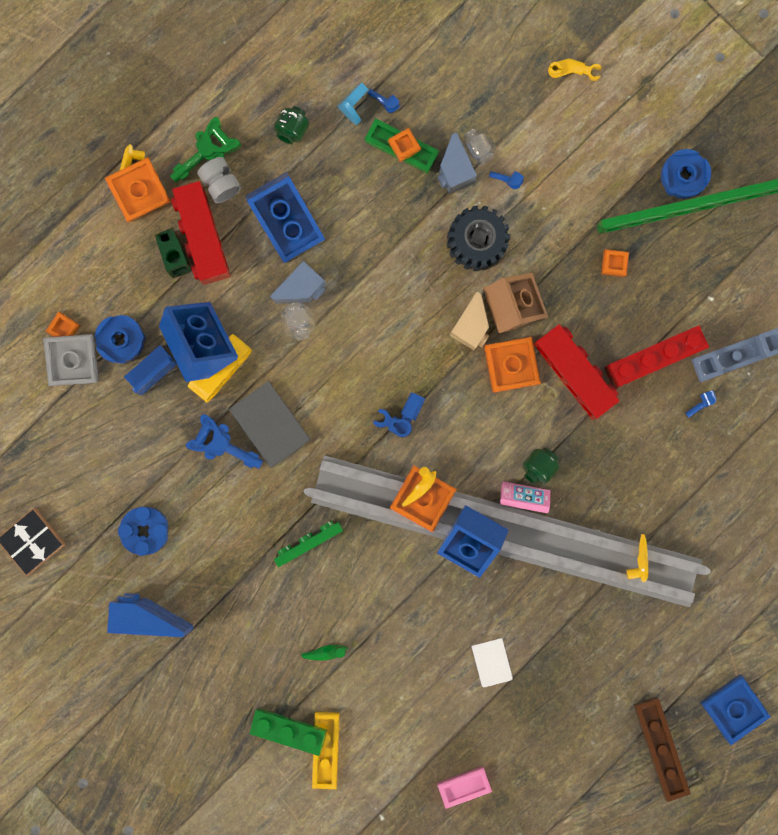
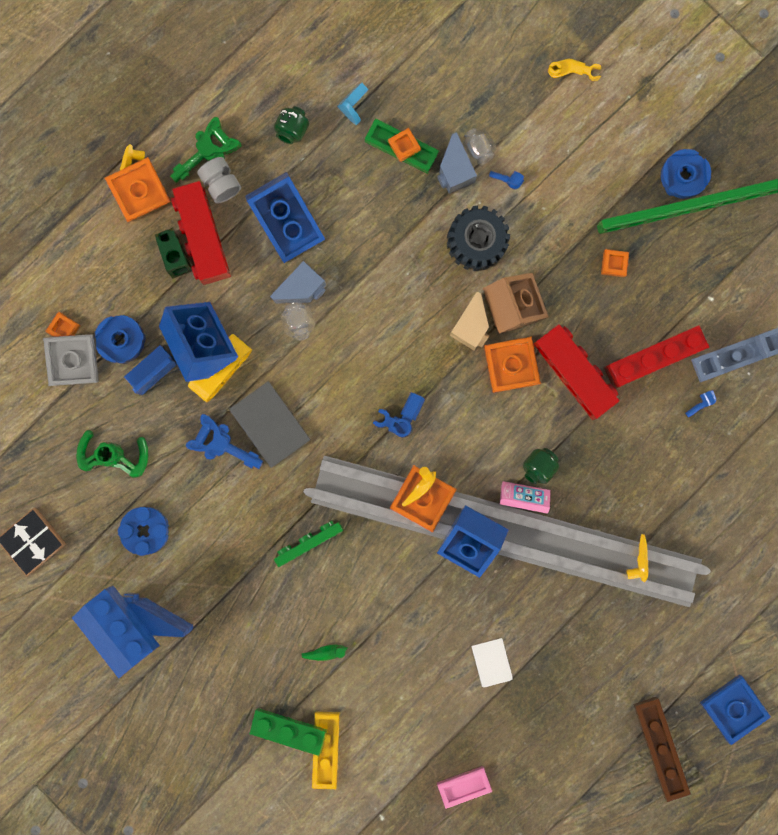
(101, 454): none -> green piece
(115, 631): none -> blue slope
(390, 104): blue hand -> none

